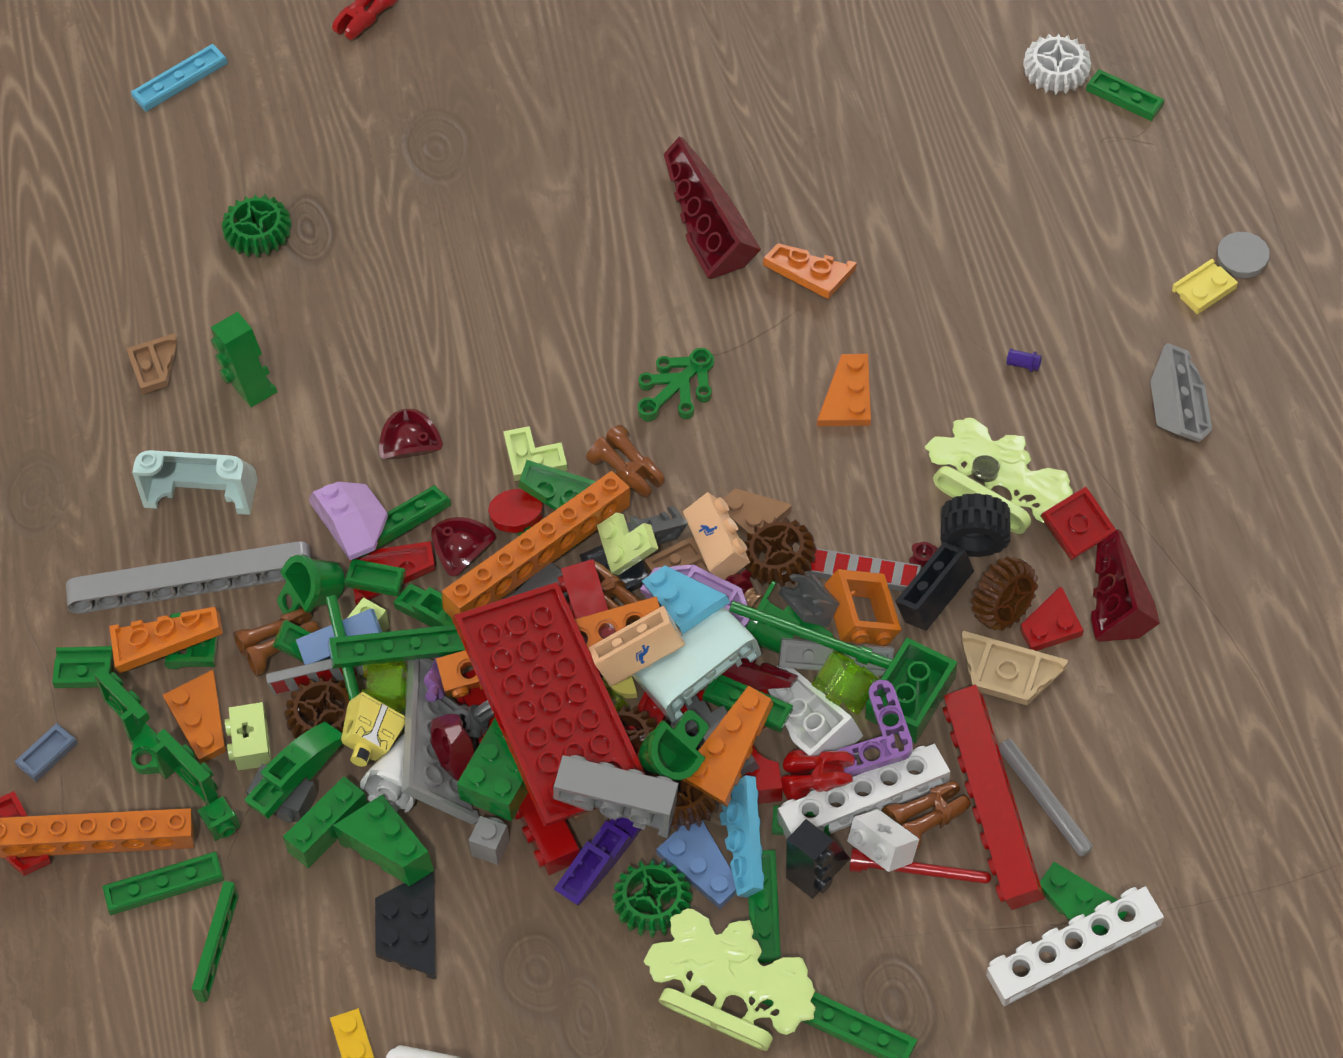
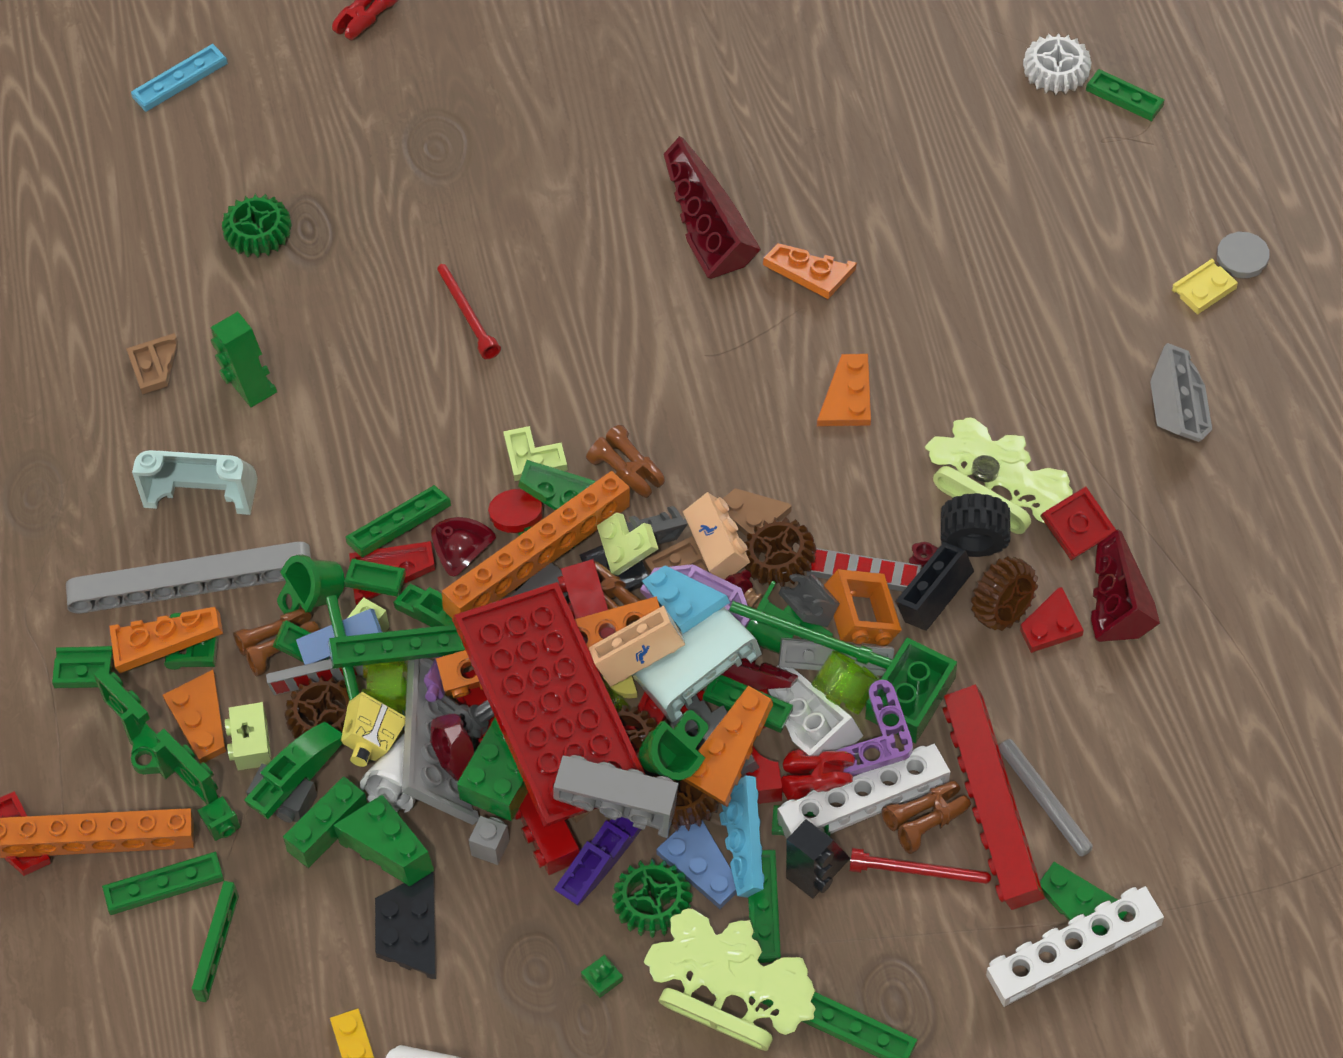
(46, 752): sand blue tile -> none
(351, 516): lavender wedge -> none
(408, 435): dark red hat -> none
(487, 345): none -> red piece
(602, 976): none -> green tile
(676, 382): green plant -> none
(883, 840): white brick -> none
(1009, 669): tan wing -> none
(1024, 359): dark purple pin -> none

